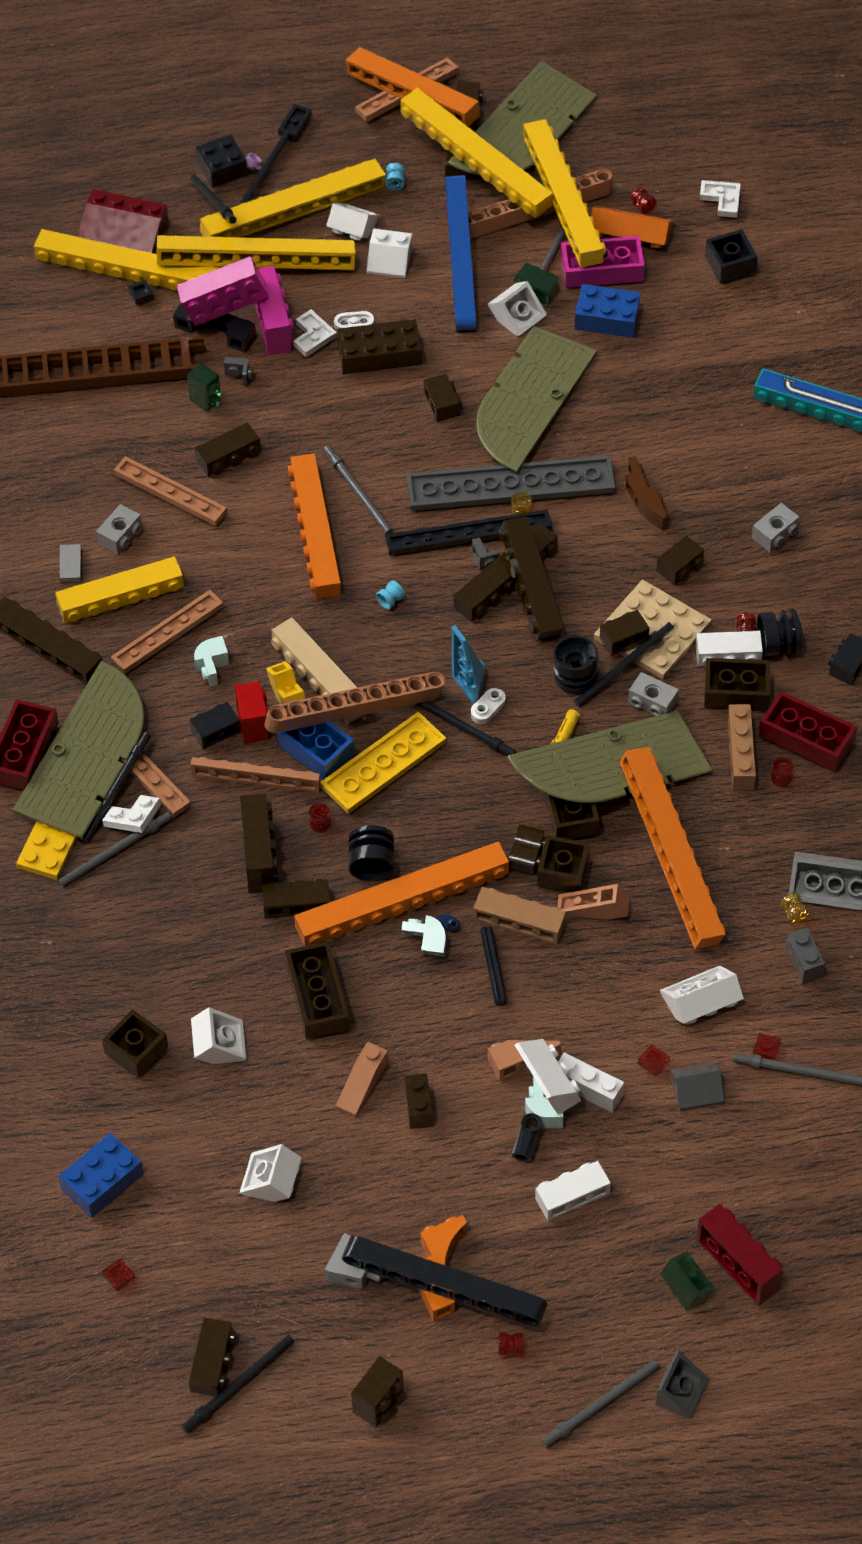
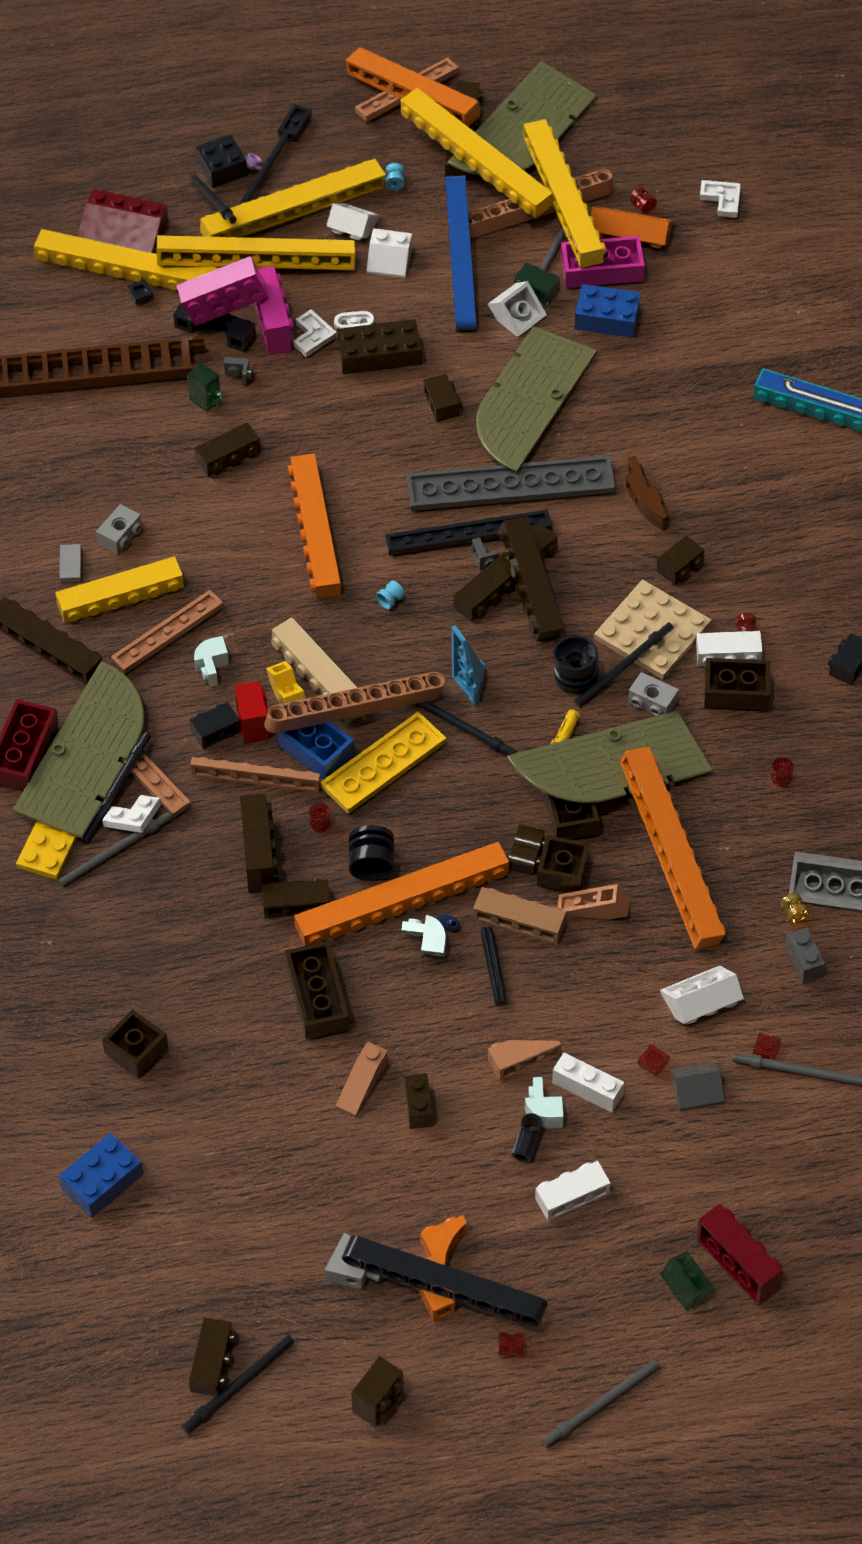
(118, 1275): clear red plate -> none
(170, 491): nougat plate -> none
(218, 1037): white slope -> none
(271, 1174): white slope -> none
(338, 463): dark grey bar -> none
(489, 704): white plate -> none
(521, 503): clear yellow wheel -> none
(549, 1074): white slope -> none
(624, 632): dark brown brick -> none
(681, 1386): dark grey slope -> none
(731, 256): black brick -> none
(741, 747): medium nougat brick -> none
(775, 527): light grey brick -> none
(780, 632): black wheel -> none
(807, 731): dark red brick -> none

